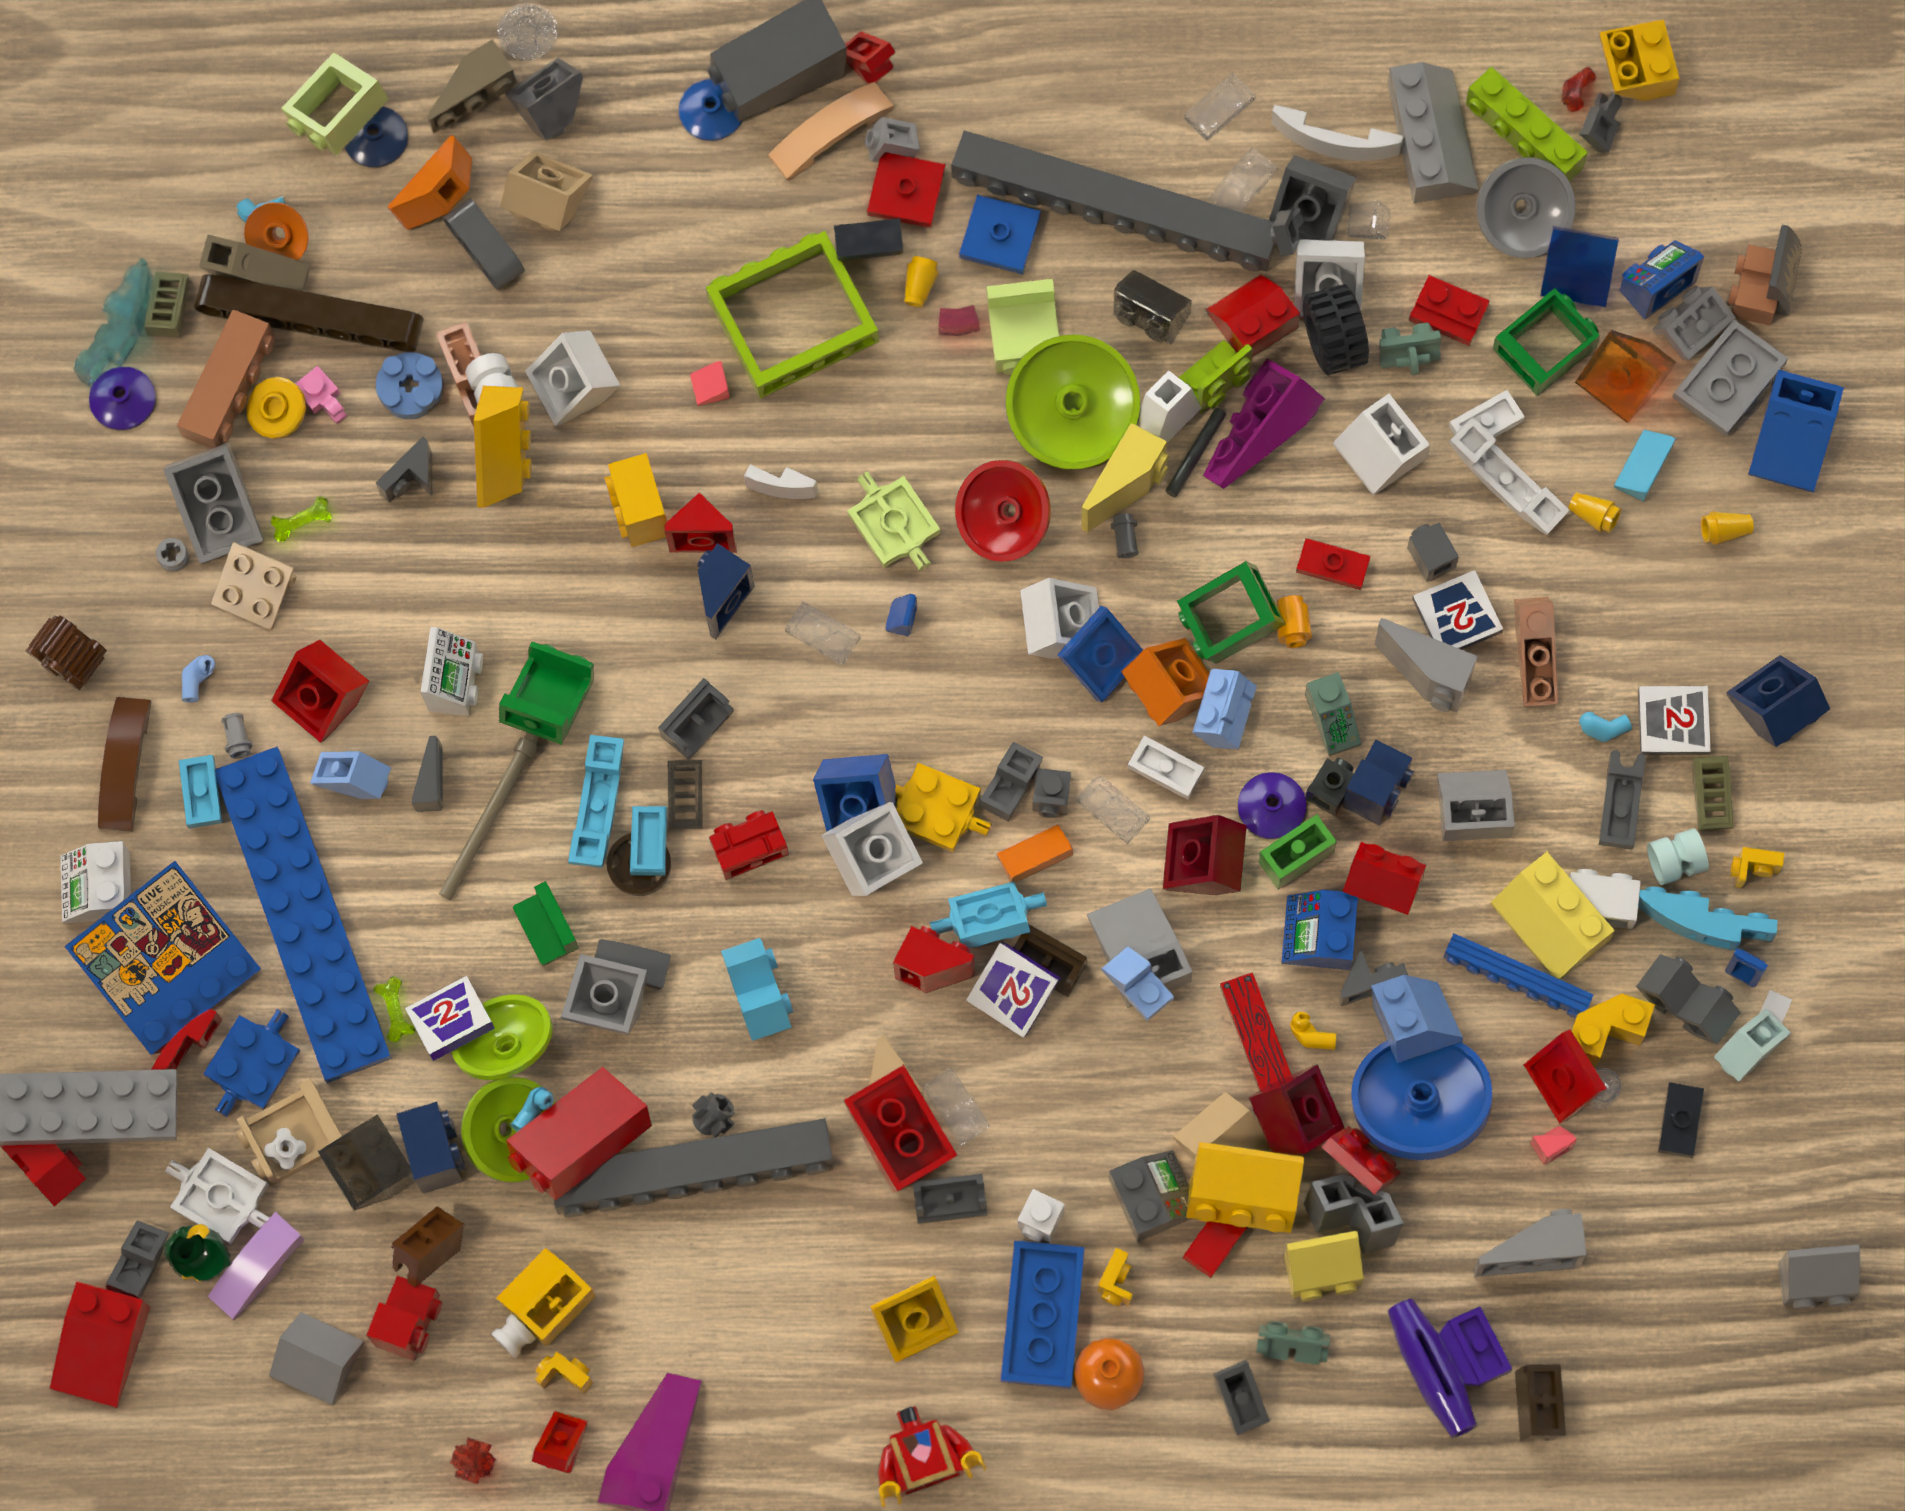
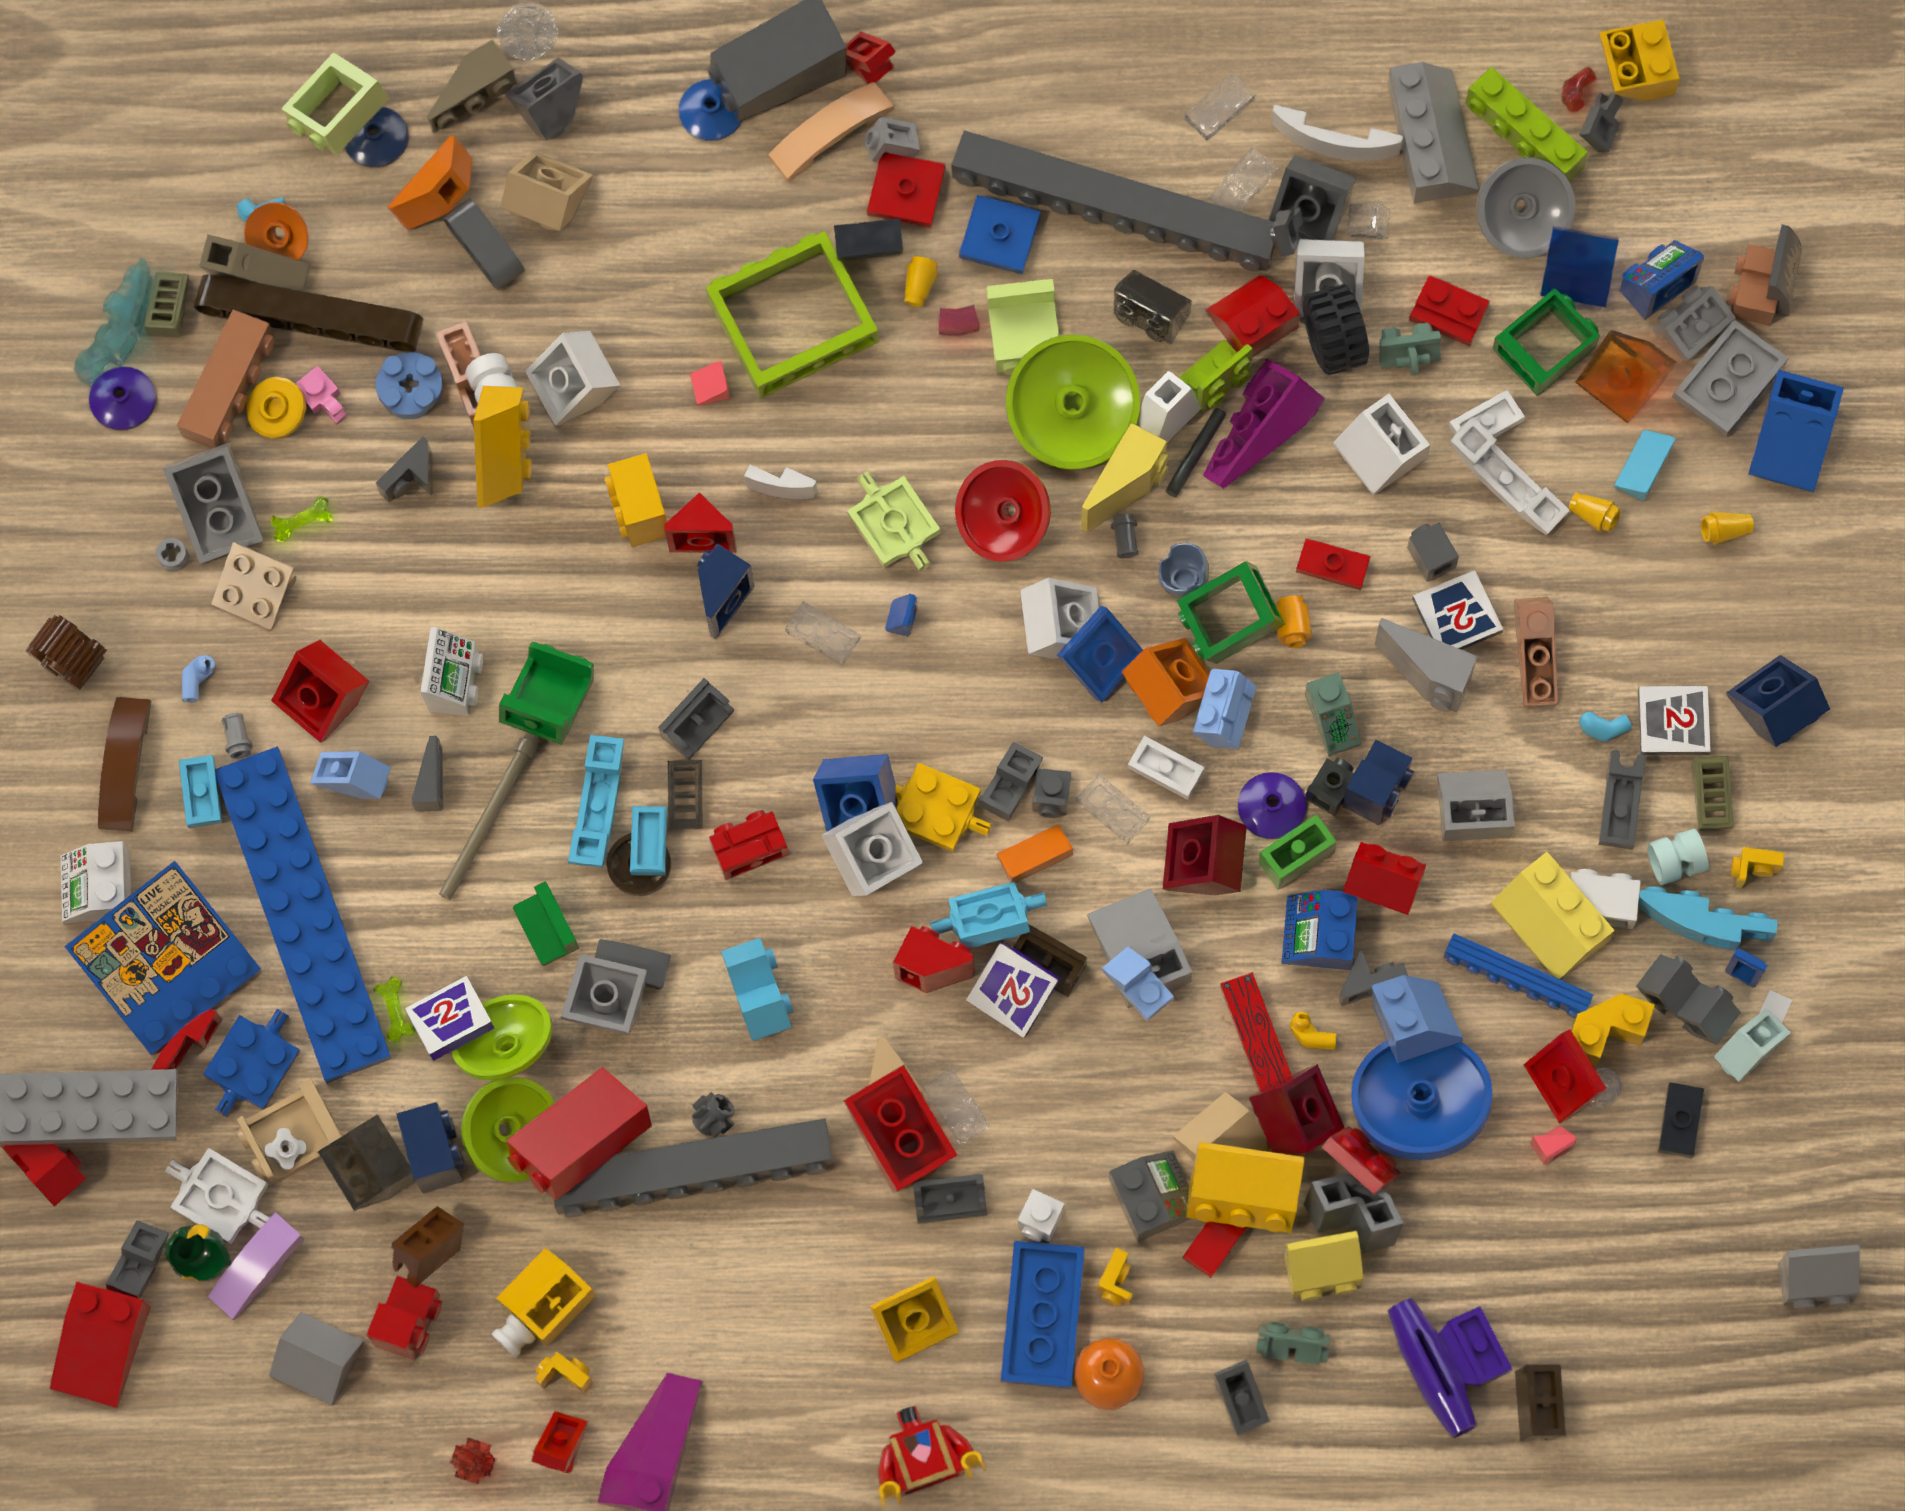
(537, 1101): medium azure arm -> none
(1183, 569): none -> sand blue hair
(1547, 1245): light grey slope -> none

